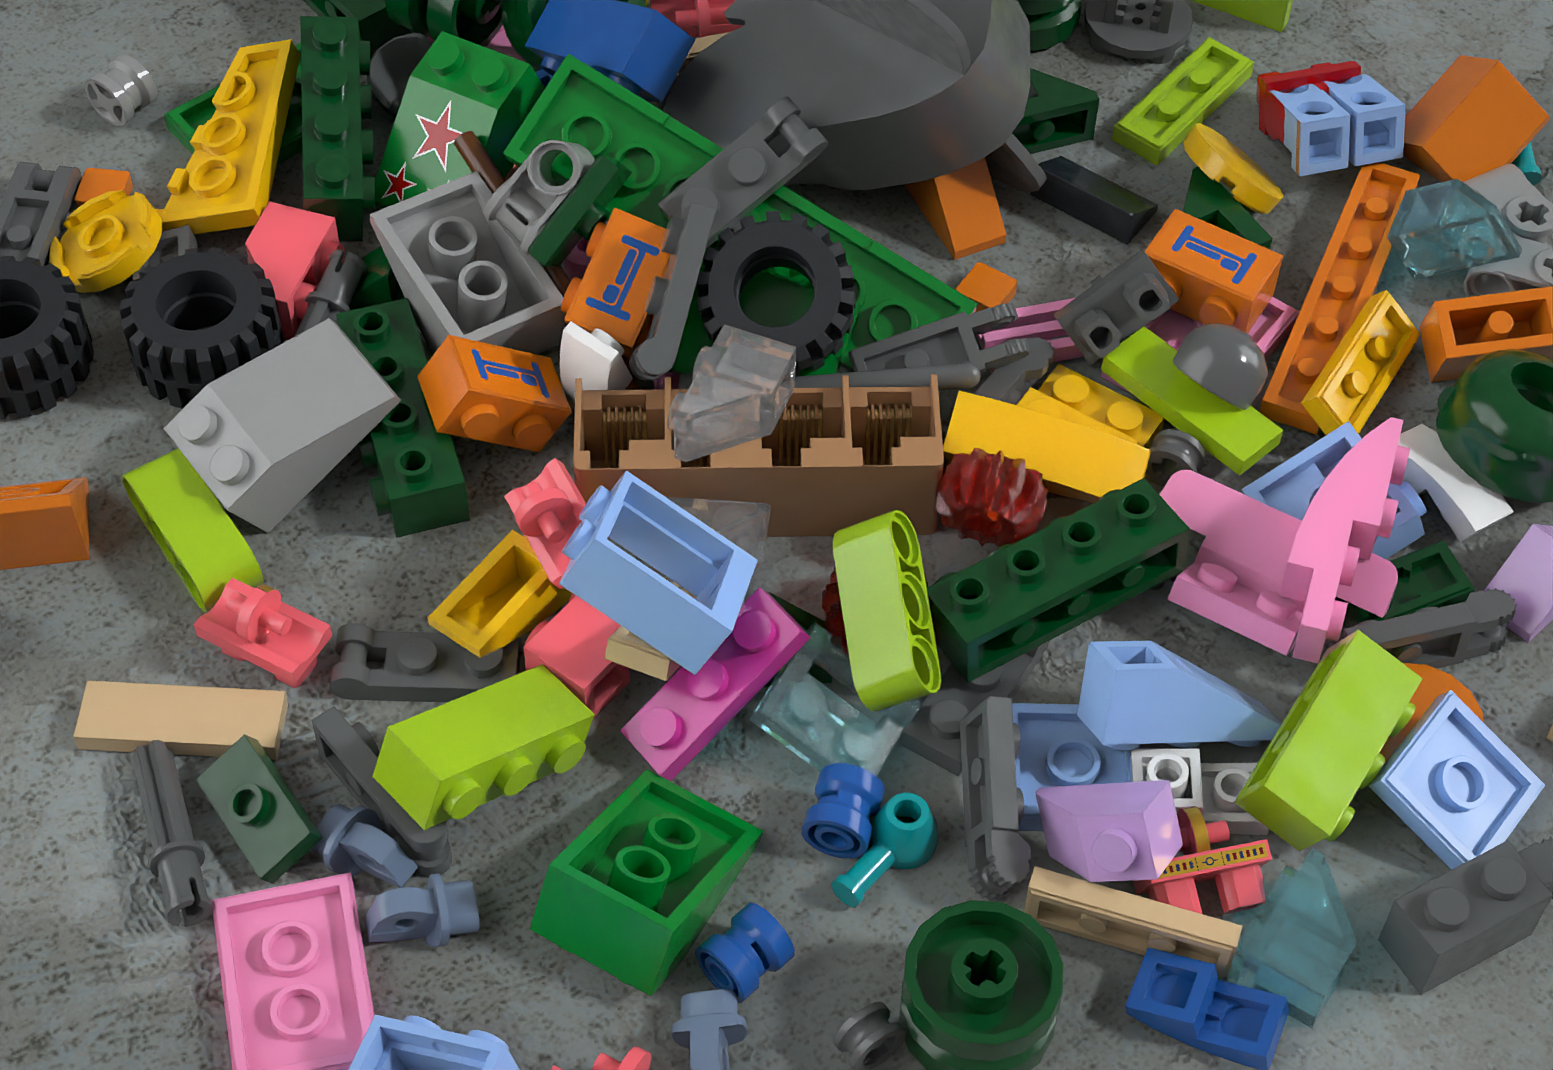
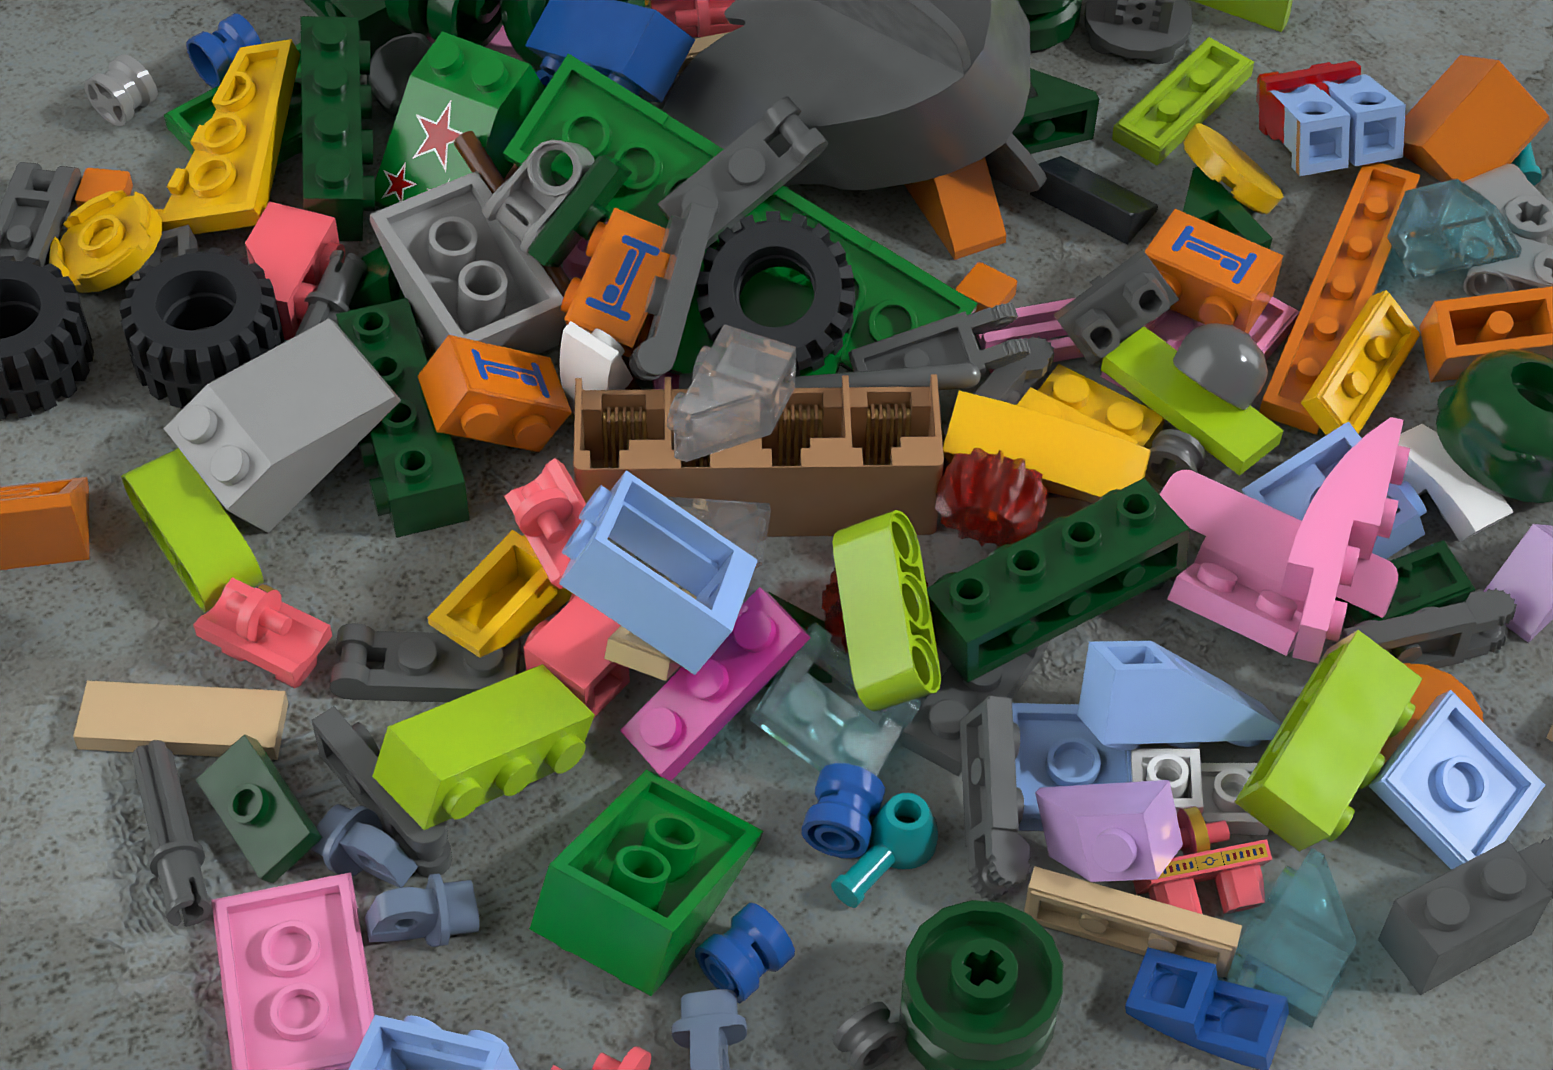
(215, 52): none -> blue wheel

